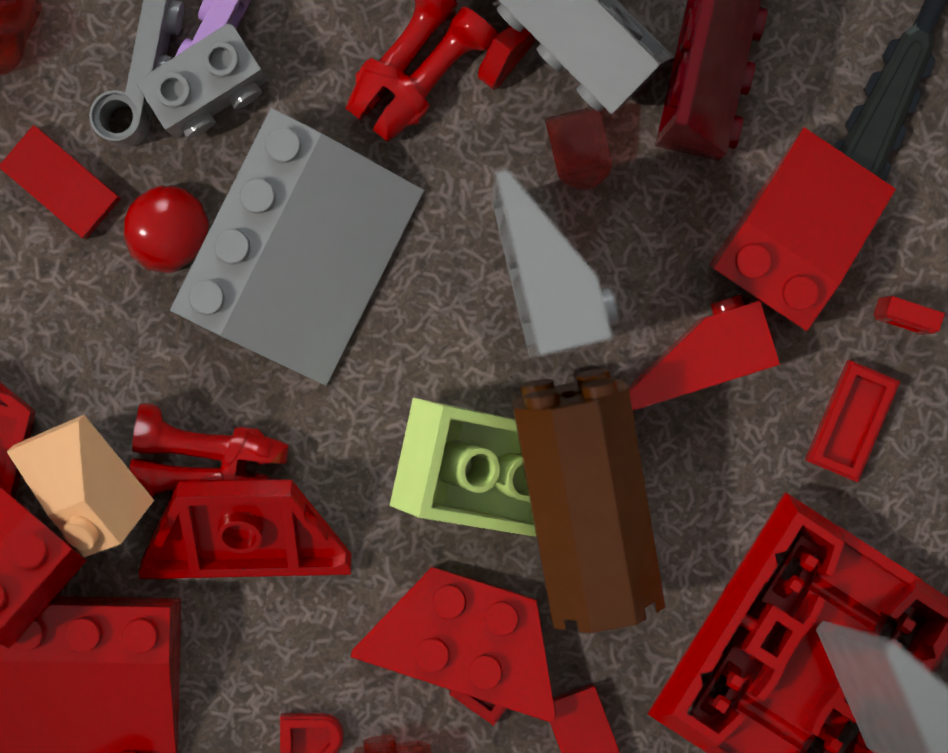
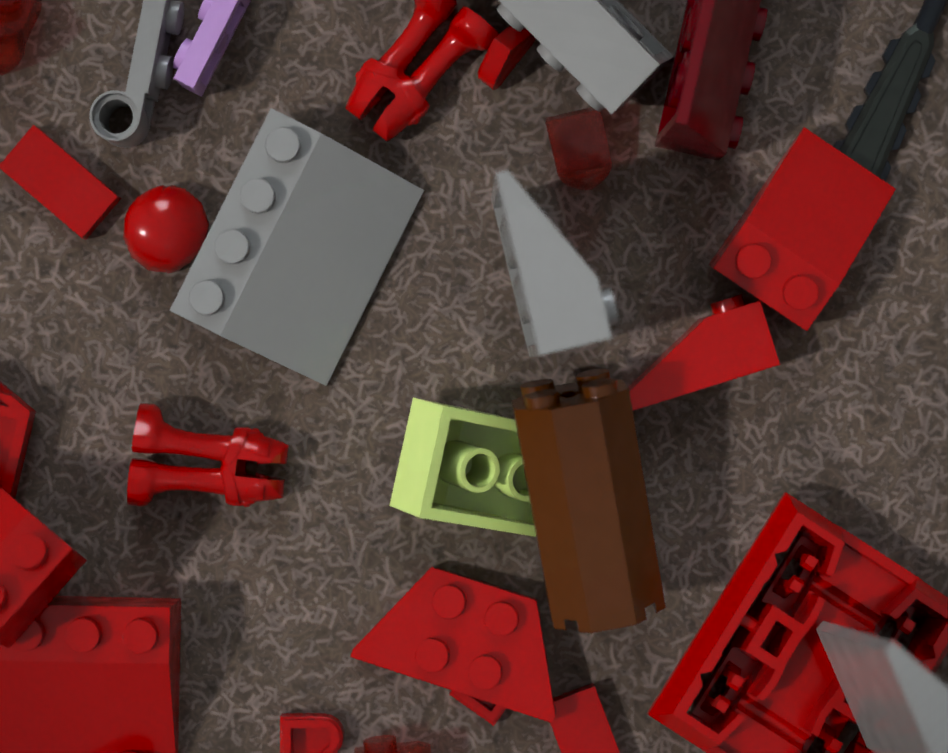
(82, 485): light nougat slope -> none
(202, 83): light grey bracket -> none
(242, 532): red wing -> none
(852, 421): red tile -> none
(908, 315): red tile -> none

